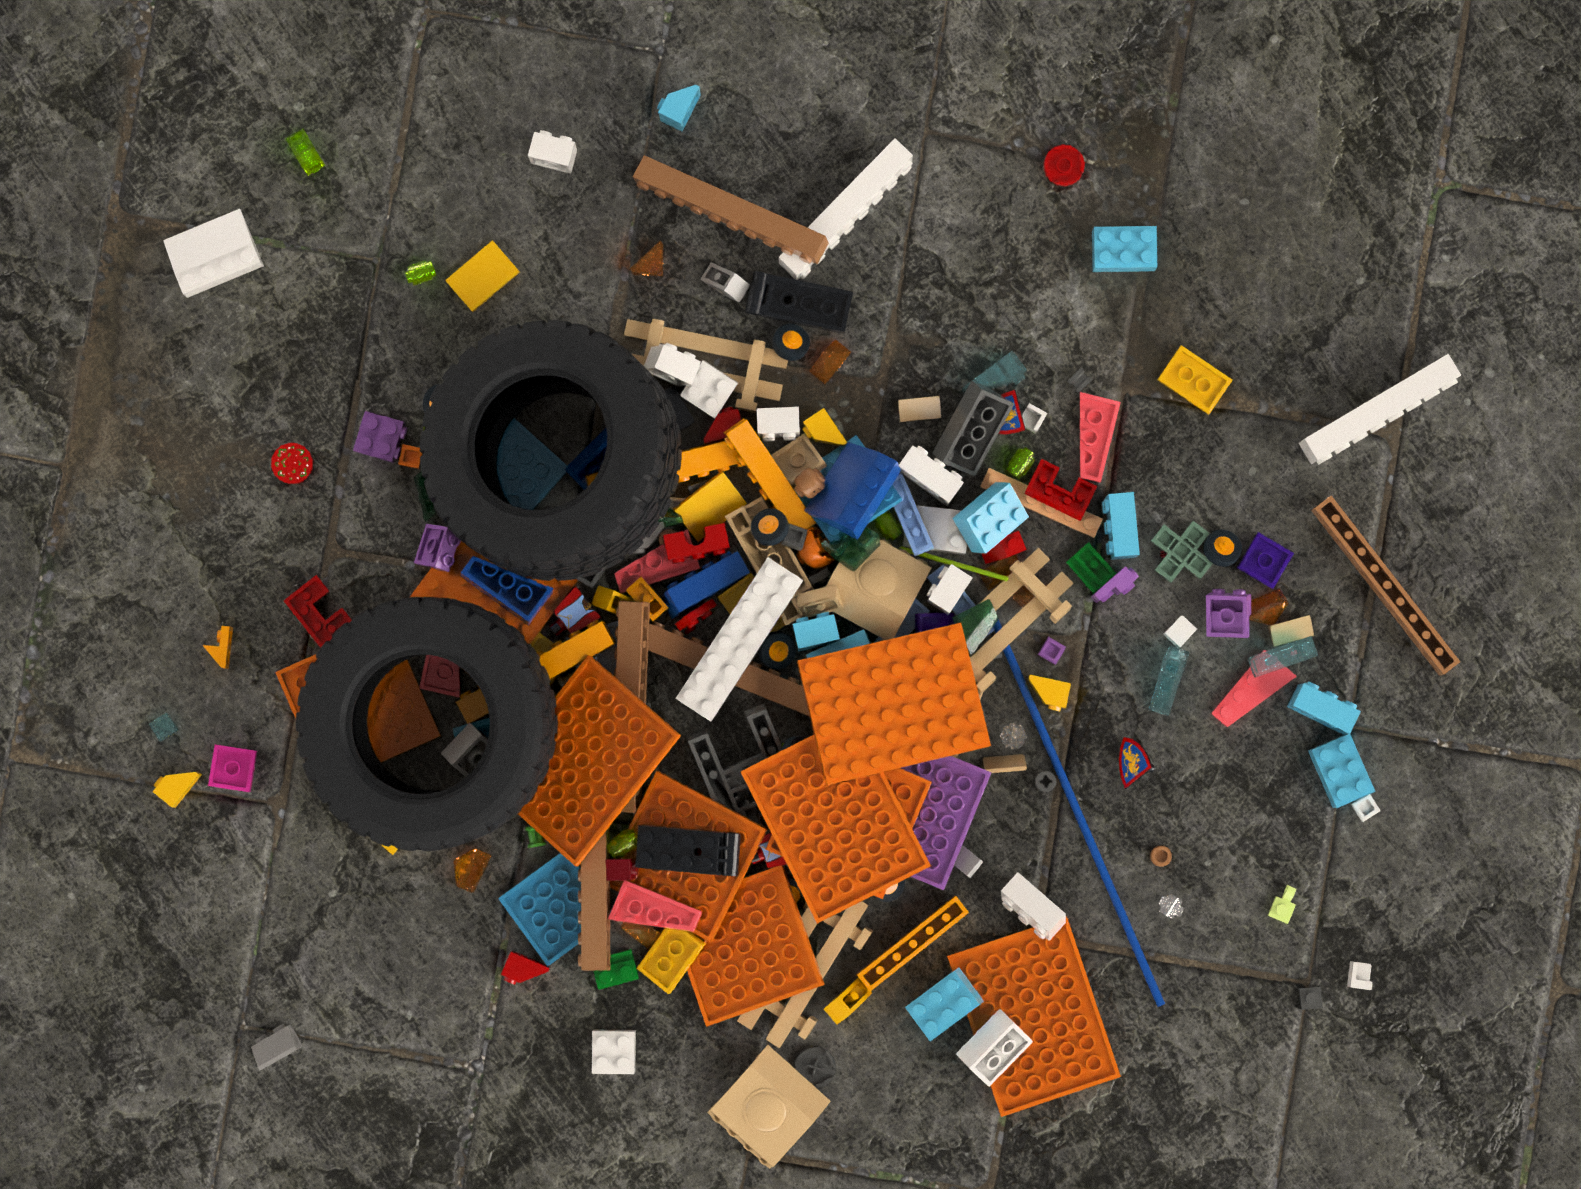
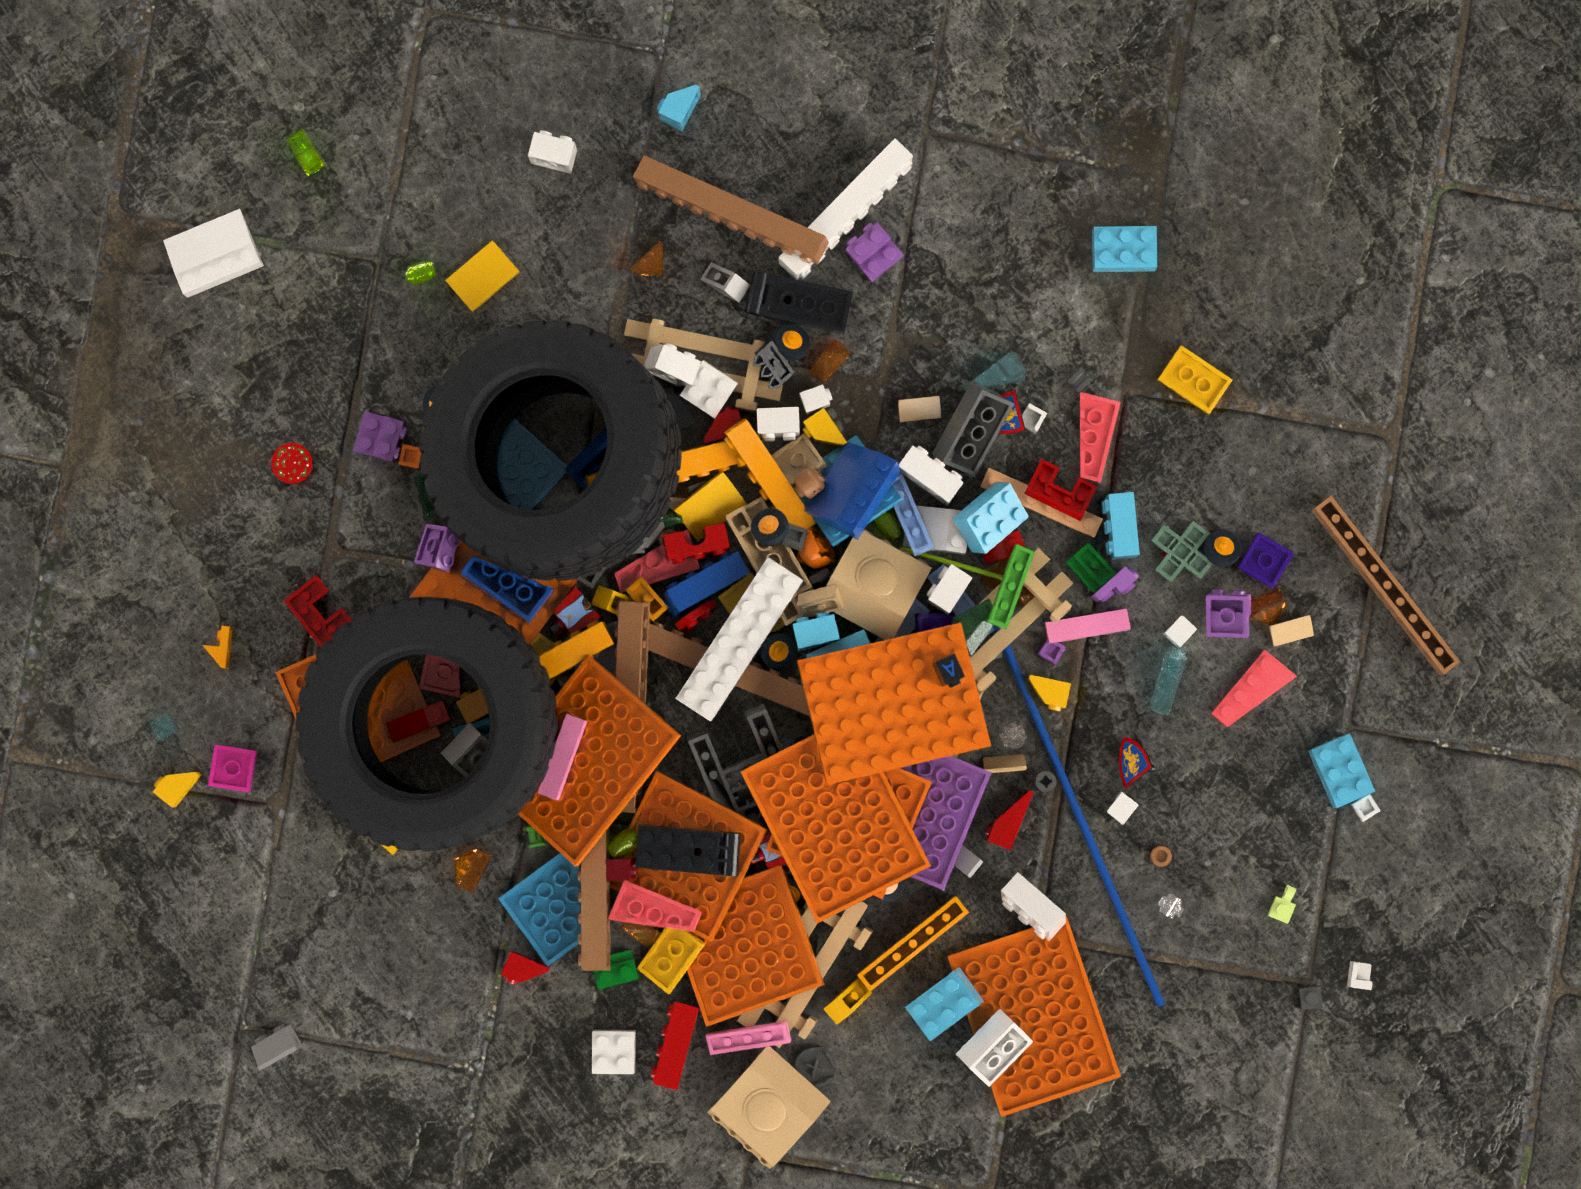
(419, 721): none -> red slope
(563, 756): none -> bright pink tile
(675, 1045): none -> red brick
(748, 1037): none -> bright pink tile
(773, 364): none -> plate
(815, 399): none -> white brick
(851, 551): clear green slope -> none
(873, 251): none -> medium lavender plate
(949, 671): none -> black brick
(1007, 825): none -> red slope
(1010, 586): none -> bright green tile
(1021, 462): clear neon green brick -> none
(1064, 165): red tile -> none
(1087, 626): none -> bright pink tile
(1122, 808): none -> white panel
(1282, 656): clear light blue slope -> none
(1324, 708): medium azure brick -> none
(1377, 410): white brick -> none

